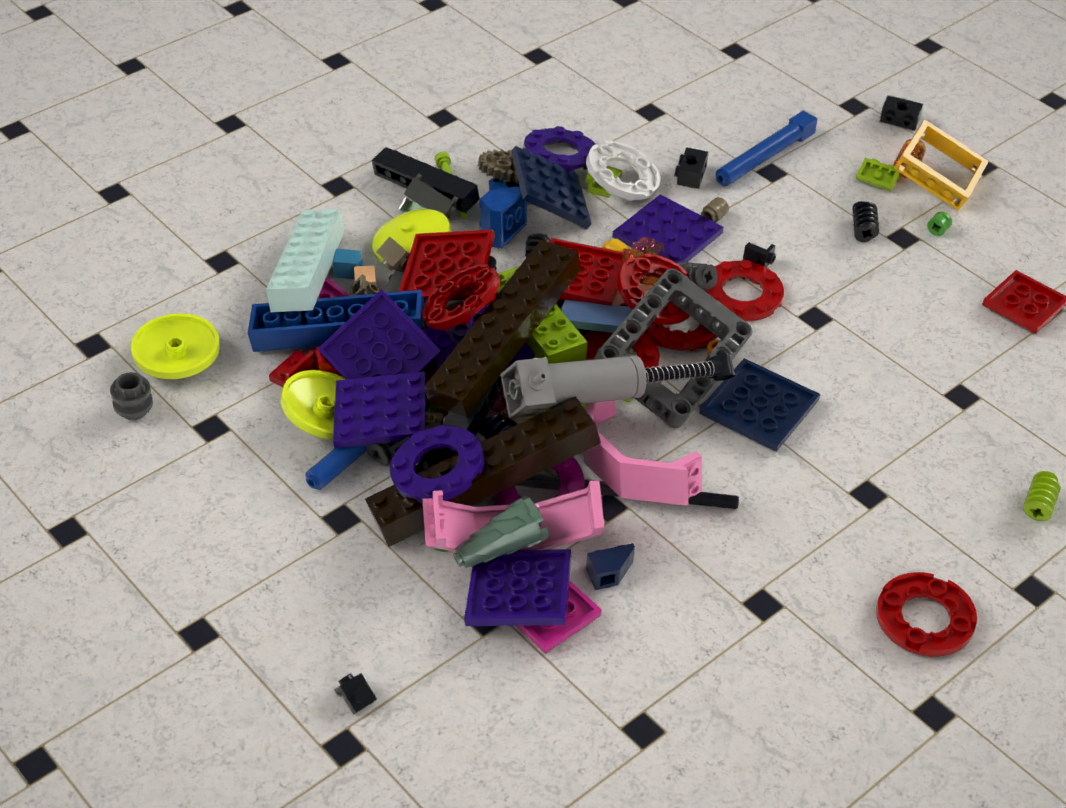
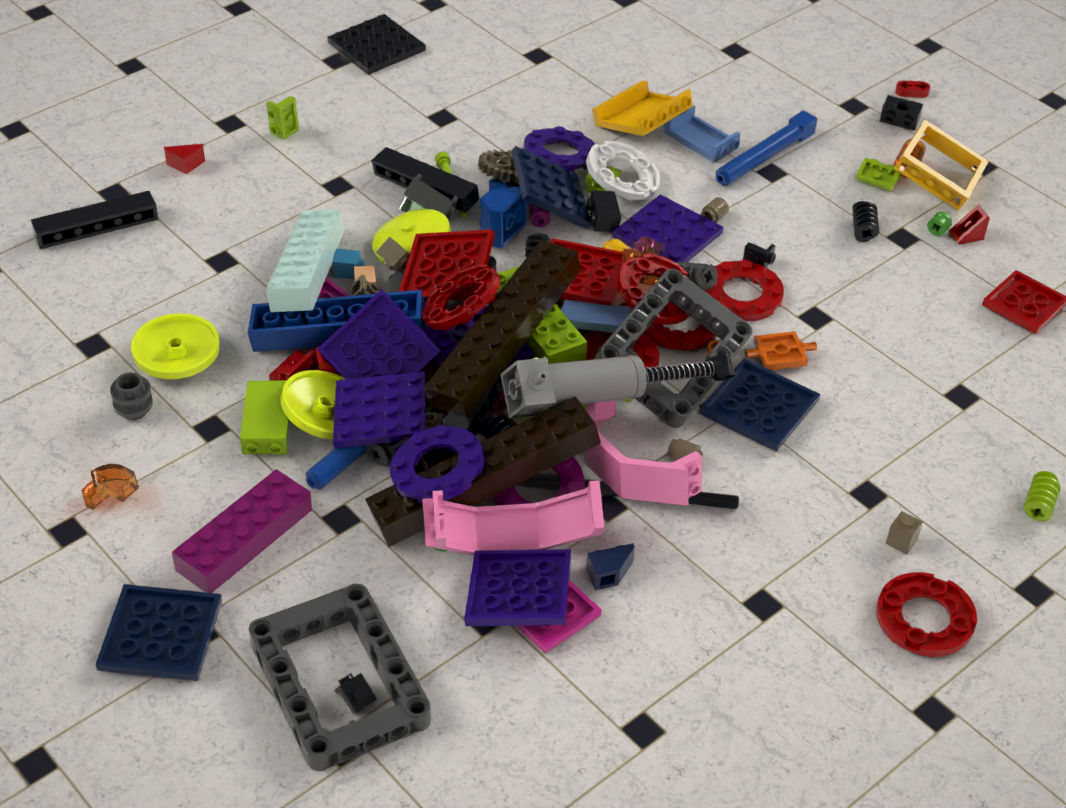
(94, 219): none -> black brick
(111, 481): none -> clear orange brick
(159, 632): none -> dark blue plate
(185, 157): none -> red slope
(242, 531): none -> magenta brick
(263, 421): none -> lime panel
(283, 117): none -> lime bracket
(357, 737): none -> dark grey beam
(376, 43): none -> black plate
(504, 534): sand green cone -> none
(539, 216): none -> magenta brick
(604, 211): none -> black brick
(639, 110): none -> yellow panel
(682, 448): none -> dark tan brick
(691, 167): black brick -> none
(701, 136): none -> medium blue panel
(781, 350): none -> orange plate
(904, 532): none -> dark tan brick
(912, 89): none -> red beam
(971, 227): none -> red slope

